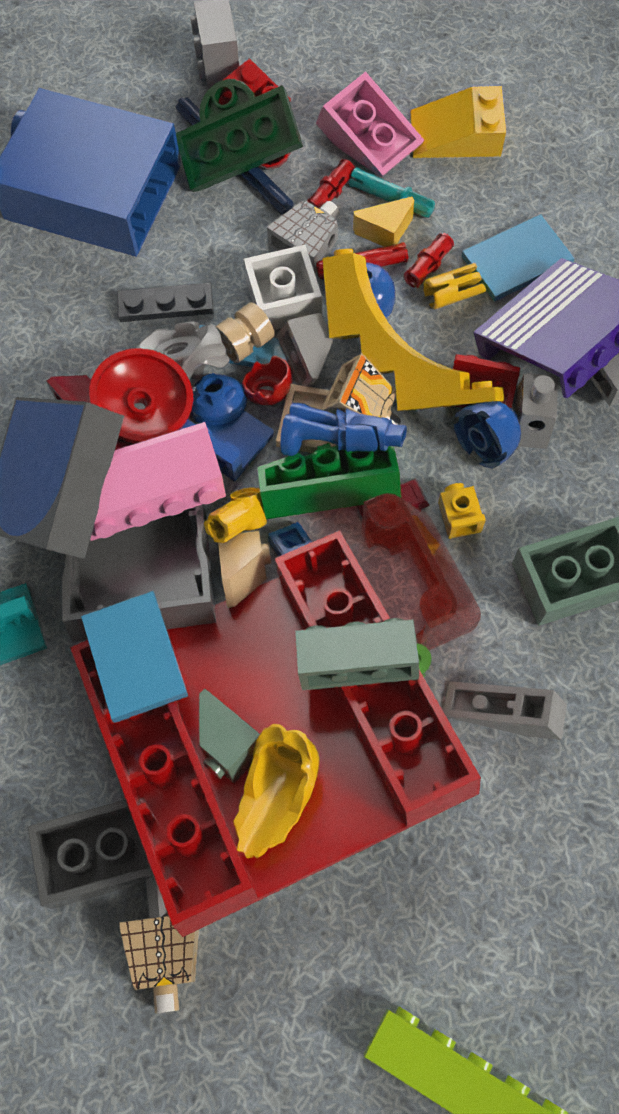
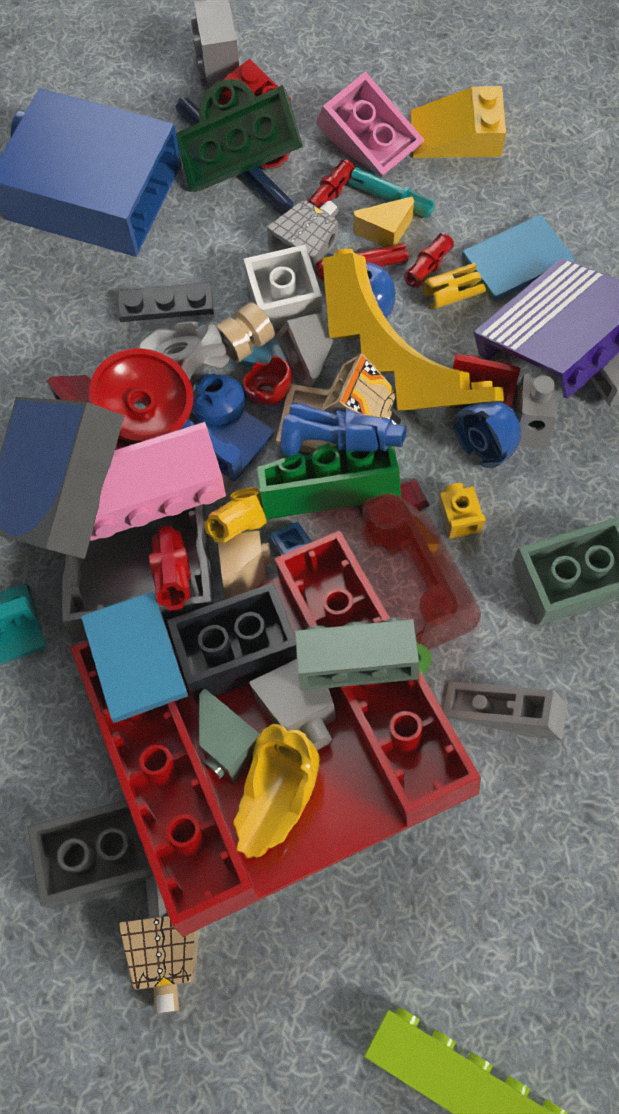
(170, 568): none -> red piece
(233, 641): none -> black brick
(293, 708): none -> light grey torso

